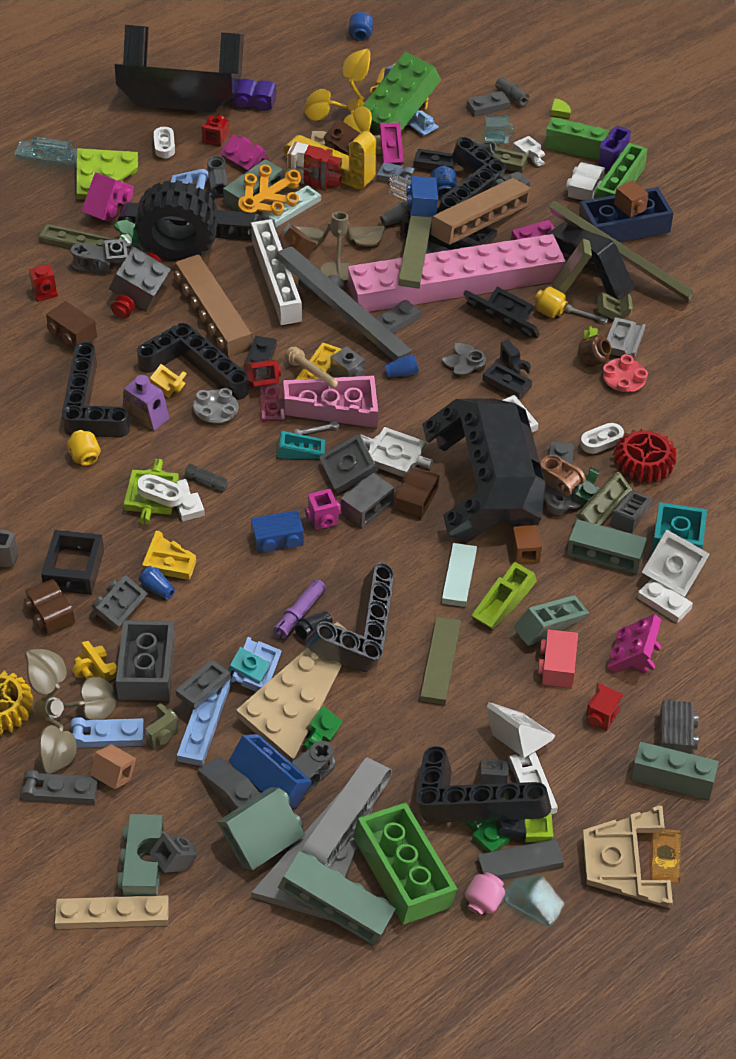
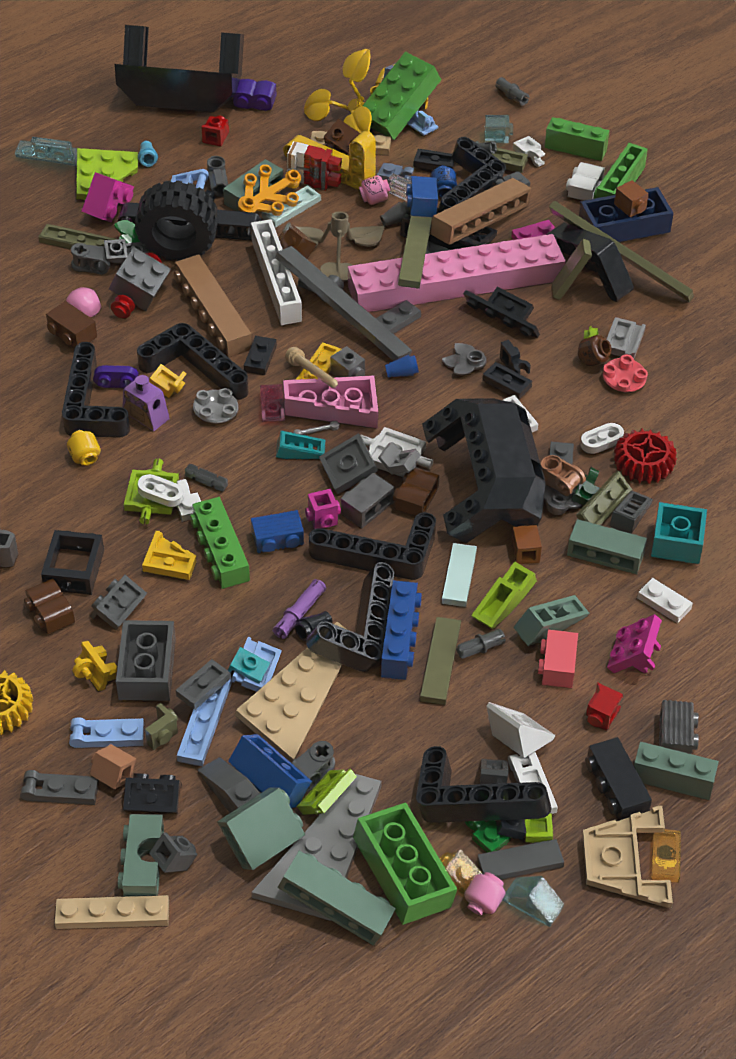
(43, 282): red brick -> none
(85, 301): none -> bright pink hair
(98, 697): dark tan plant -> none
(114, 376): none -> dark purple plate
(147, 154): none -> medium azure cone
(152, 794): none -> black bracket
(156, 582): blue cone -> none
(164, 142): white plate -> none
(220, 543): none -> bright green brick
(243, 153): dark pink bracket -> none
(262, 372): red window -> none
(322, 726): green plate -> none
(326, 791): none -> lime plate
(351, 804): light grey beam -> none
(361, 26): blue head -> none
(365, 553): none -> black beam
(374, 190): none -> bright pink head
(391, 143): dark pink plate -> none
(398, 461): none -> light grey bracket
(399, 630): none -> blue brick
(460, 869): none -> clear yellow bracket
(480, 643): none -> dark grey axle
(488, 103): dark grey plate -> none
(550, 302): yellow head -> none
(560, 109): lime tile -> none
(602, 319): light grey hinge -> none
(613, 146): dark purple brick -> none
(614, 308): olive bracket -> none
(617, 779): none -> black brick
(675, 563): white plate -> none

